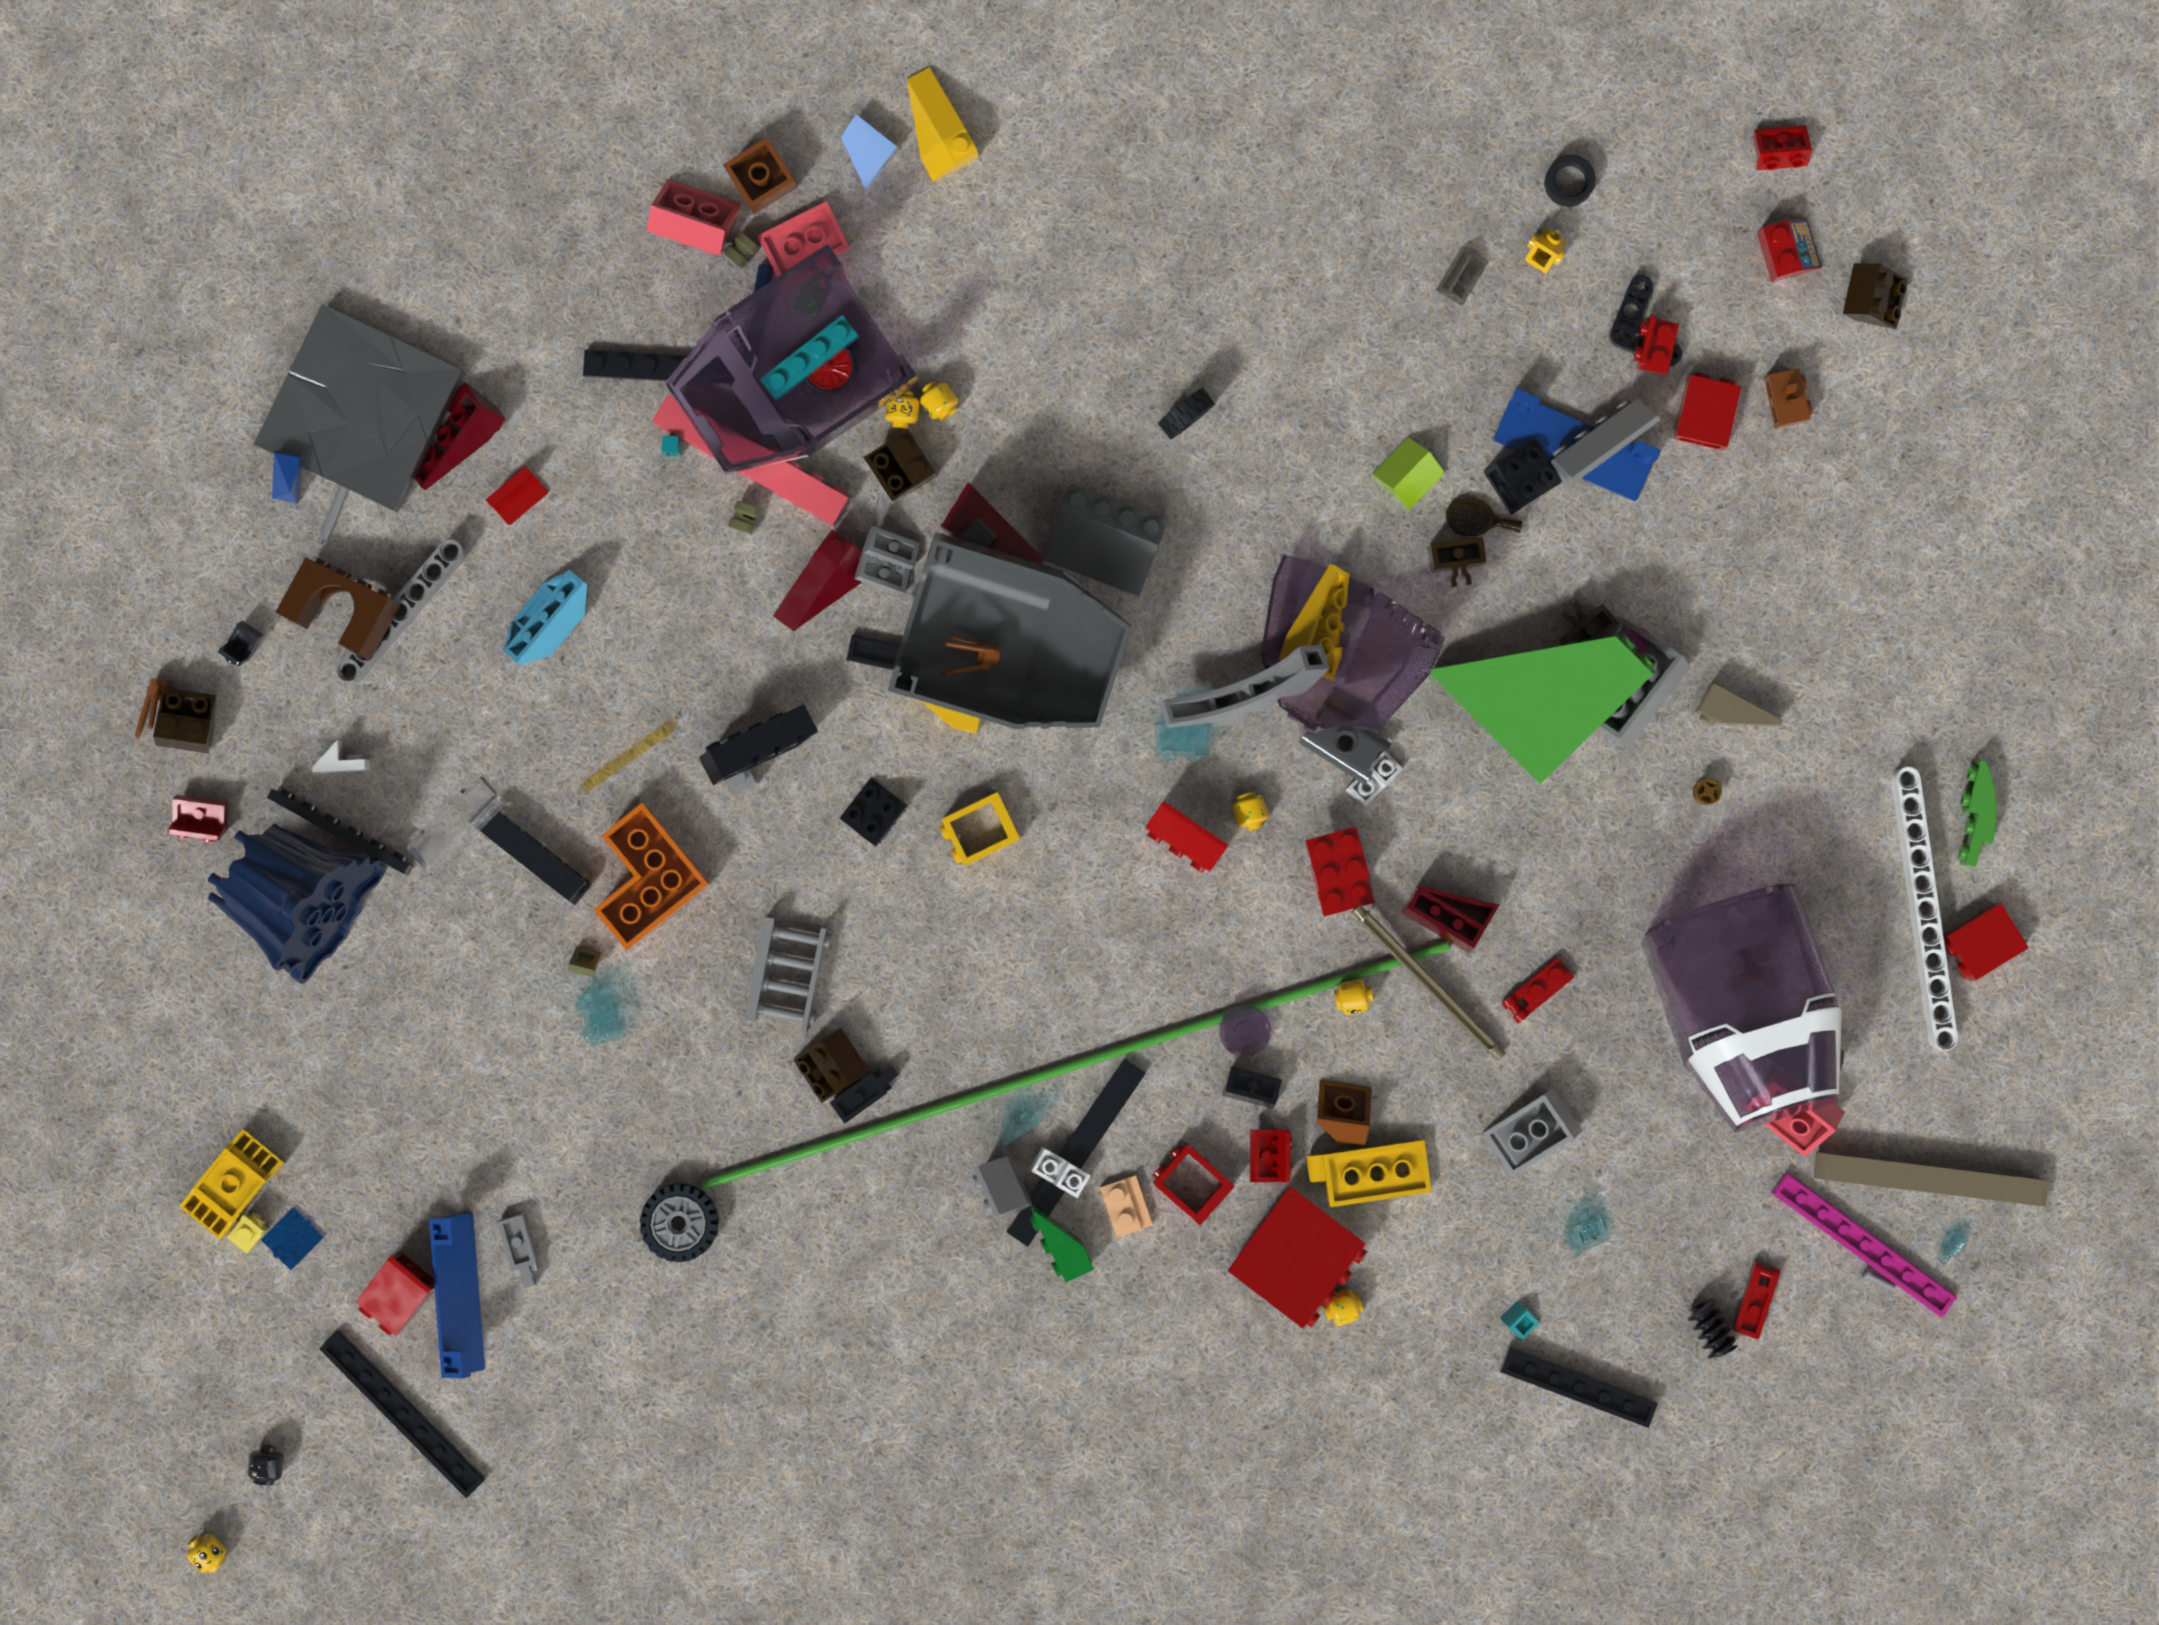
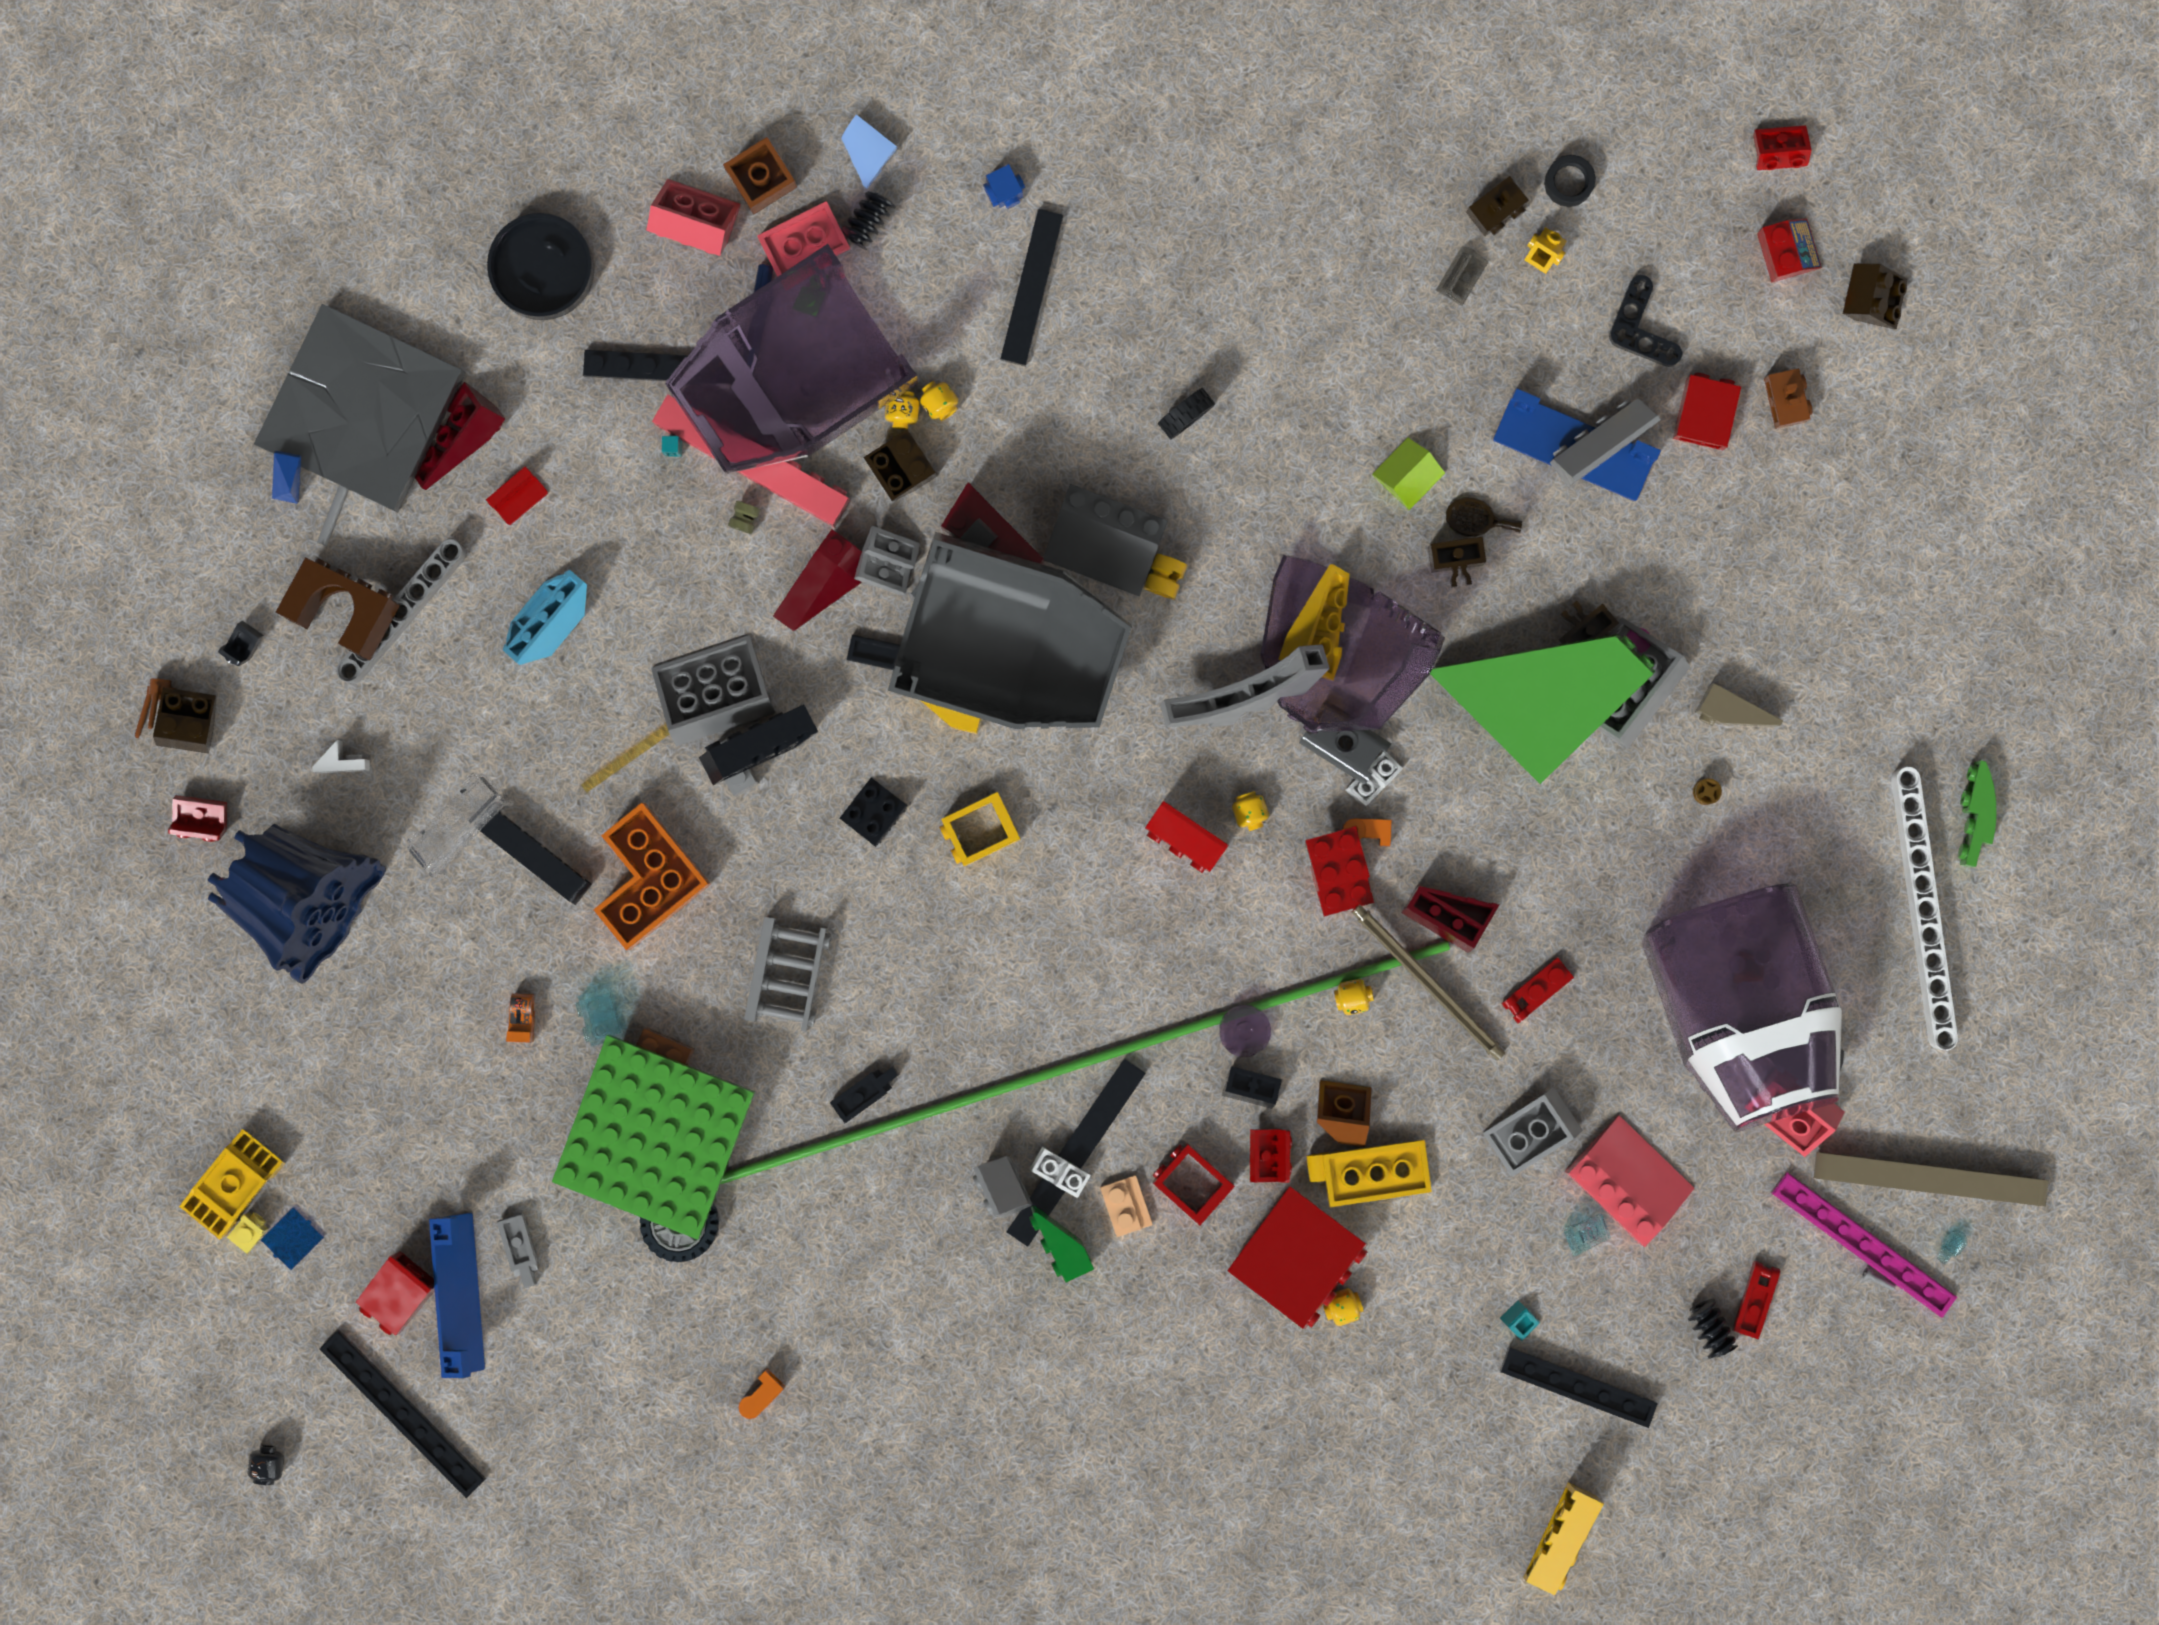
(206, 1553): yellow head -> none
(331, 824): black plate -> none
(521, 1018): none -> orange leg
(540, 266): none -> black brick
(584, 961): olive plate -> none
(653, 1136): none -> bright green plate
(665, 1046): none -> dark orange brick
(712, 690): none -> light grey slope
(741, 250): olive wheel -> none
(756, 1402): none -> orange leg
(809, 358): teal plate -> none
(831, 1065): dark brown slope -> none
(835, 374): red wheel -> none
(867, 218): none -> black piece
(939, 131): yellow wedge -> none
(986, 653): dark orange plant -> none
(1004, 187): none -> blue brick
(1011, 1130): clear light blue slope -> none
(1031, 287): none -> black tile
(1165, 576): none -> yellow wheel
(1181, 741): clear light blue brick -> none
(1372, 829): none -> orange leg
(1498, 206): none -> dark brown brick
(1522, 476): black bracket -> none
(1563, 1538): none -> yellow wedge
(1630, 1181): none -> coral slope
(1656, 346): red bracket -> none
(1984, 942): red brick -> none

